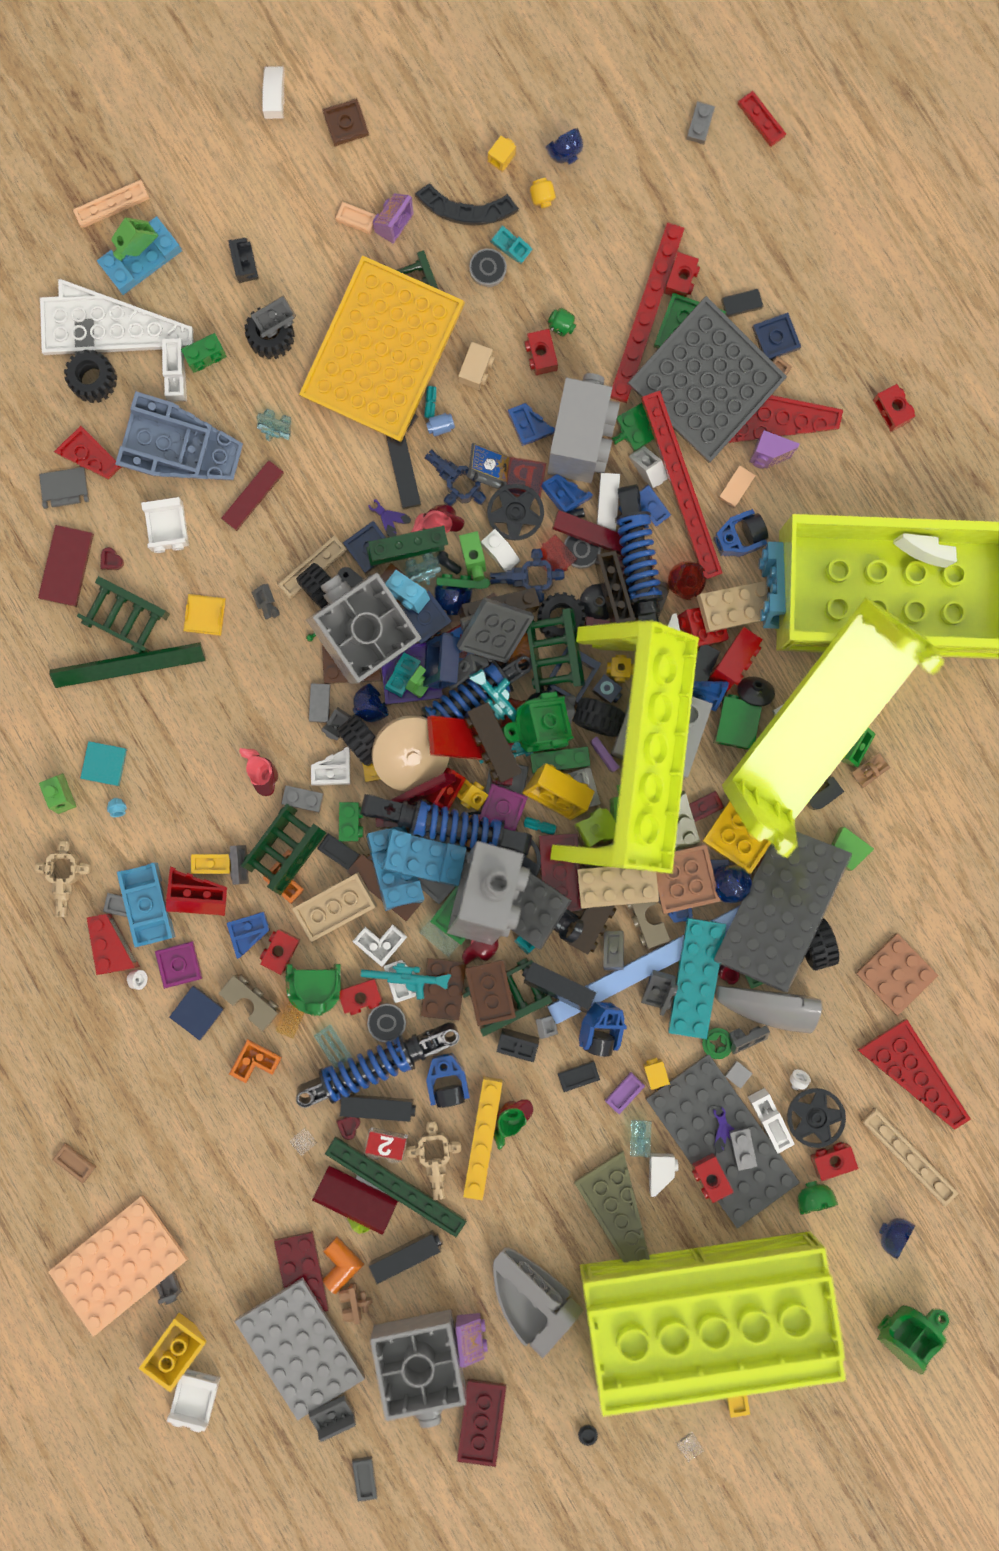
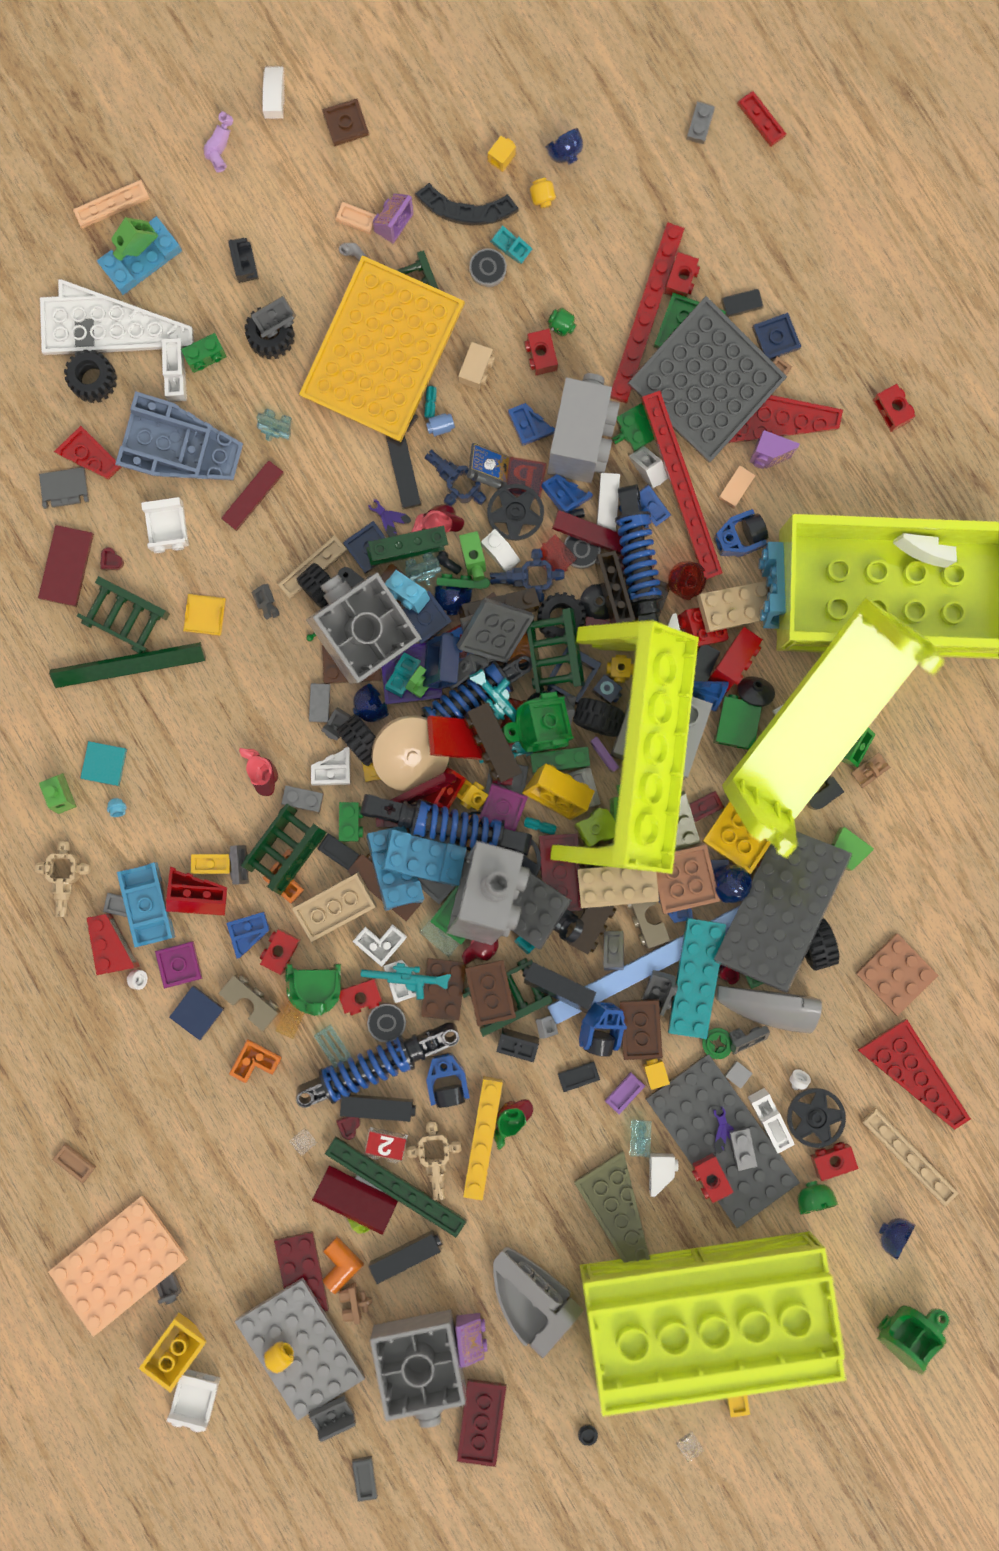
(218, 142): none -> lavender arm
(279, 1357): none -> yellow head
(351, 249): none -> light grey arm
(643, 1031): none -> reddish brown plate

